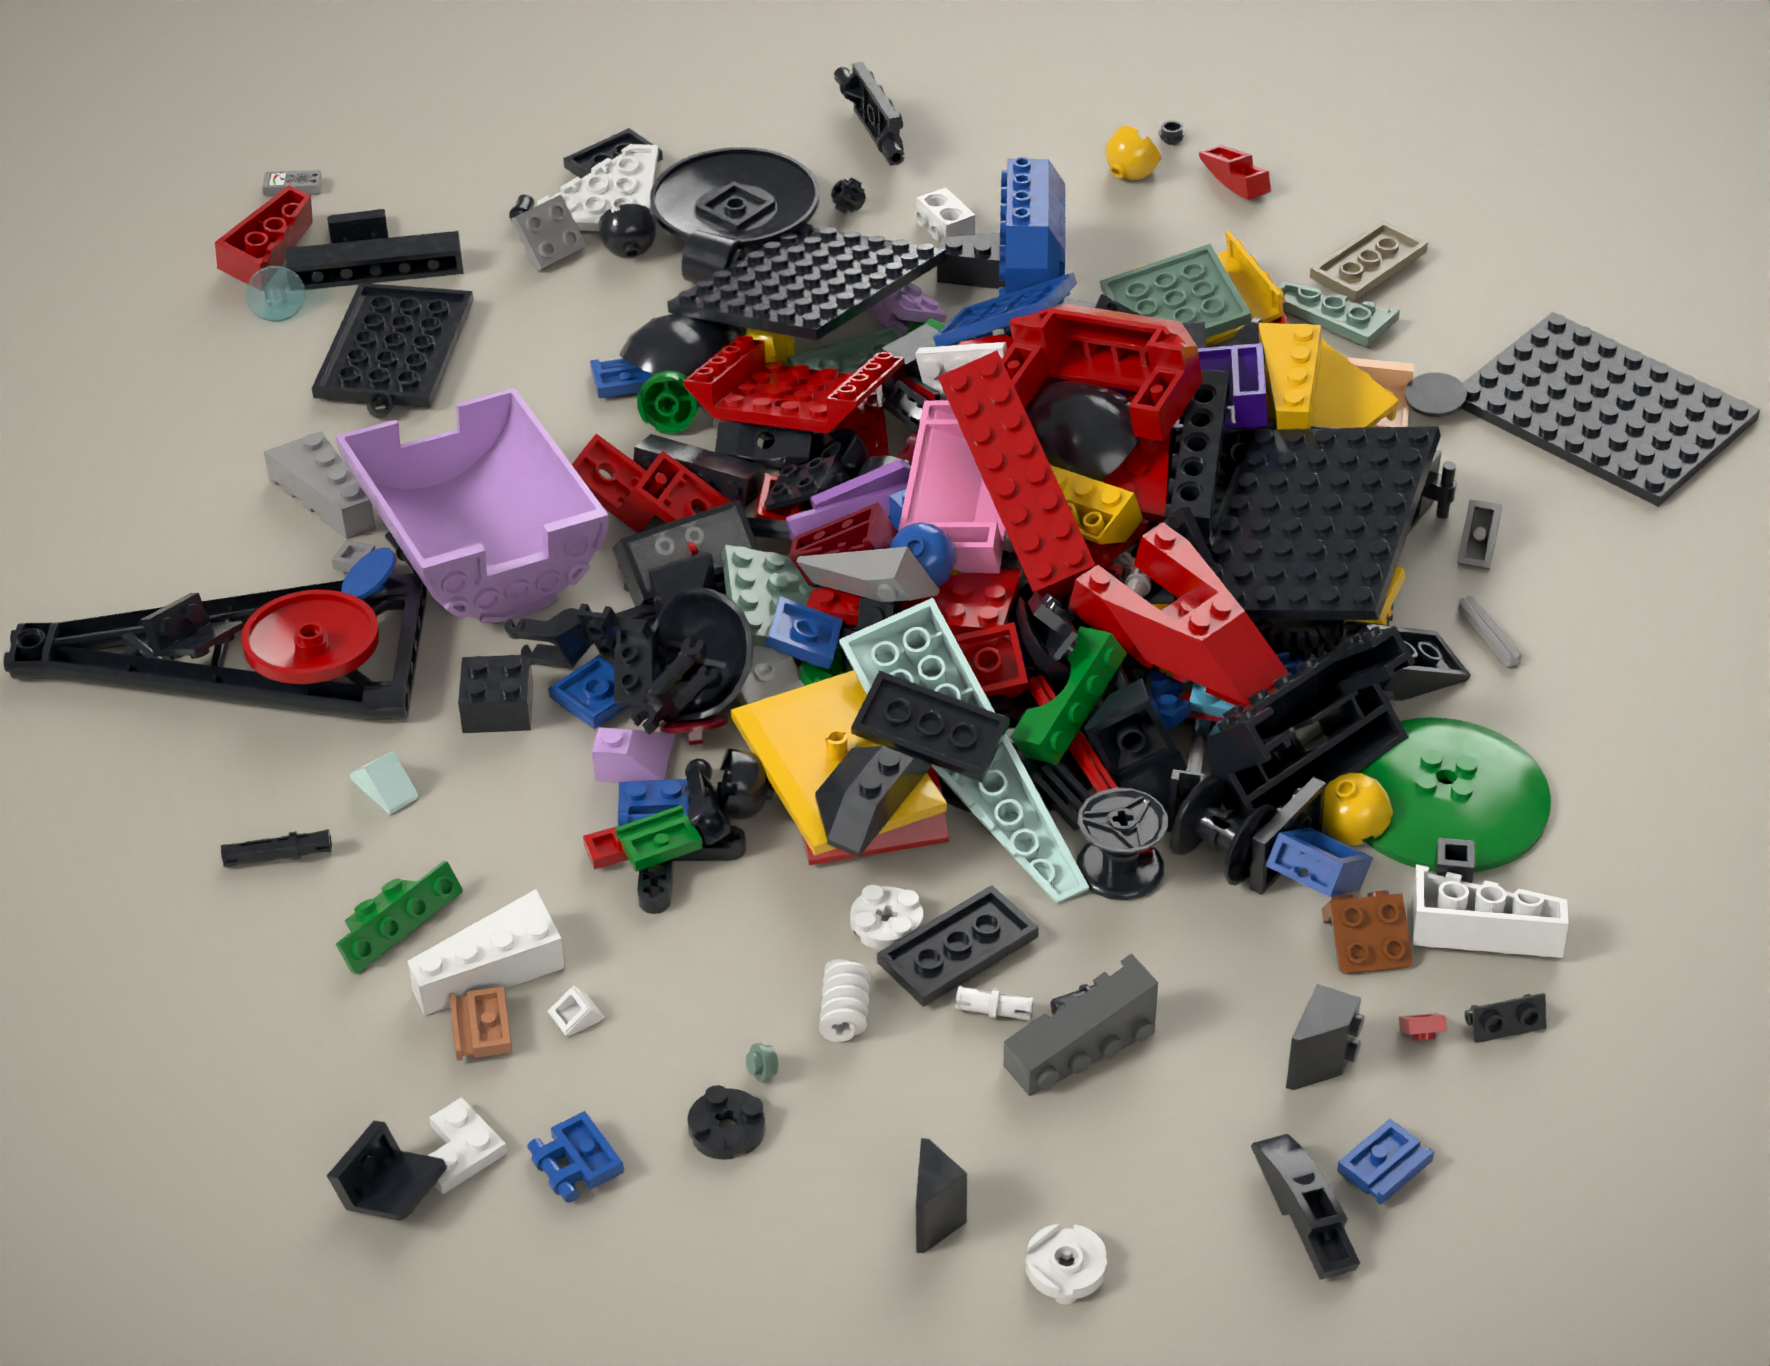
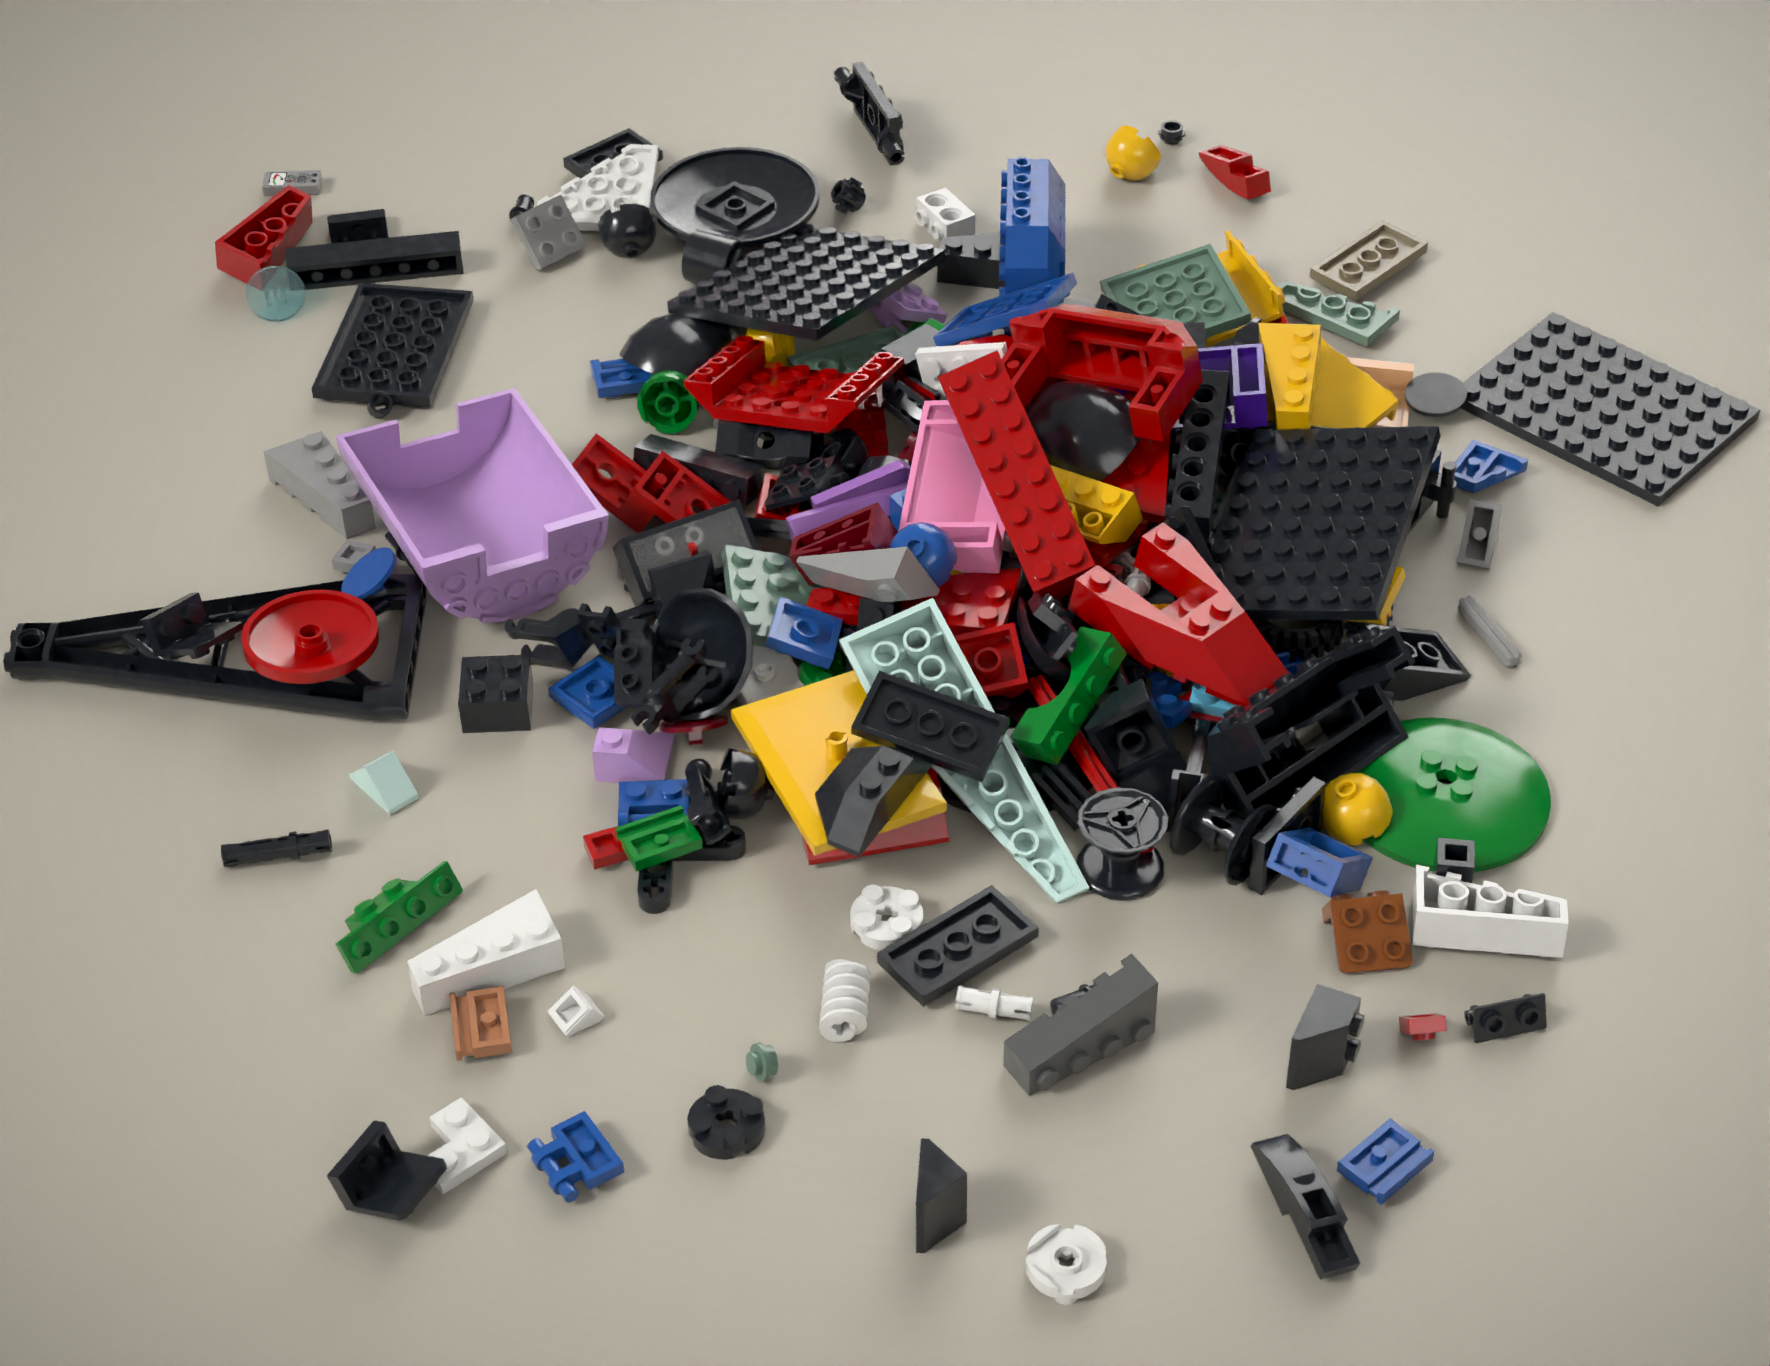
(1485, 466): none -> blue wing

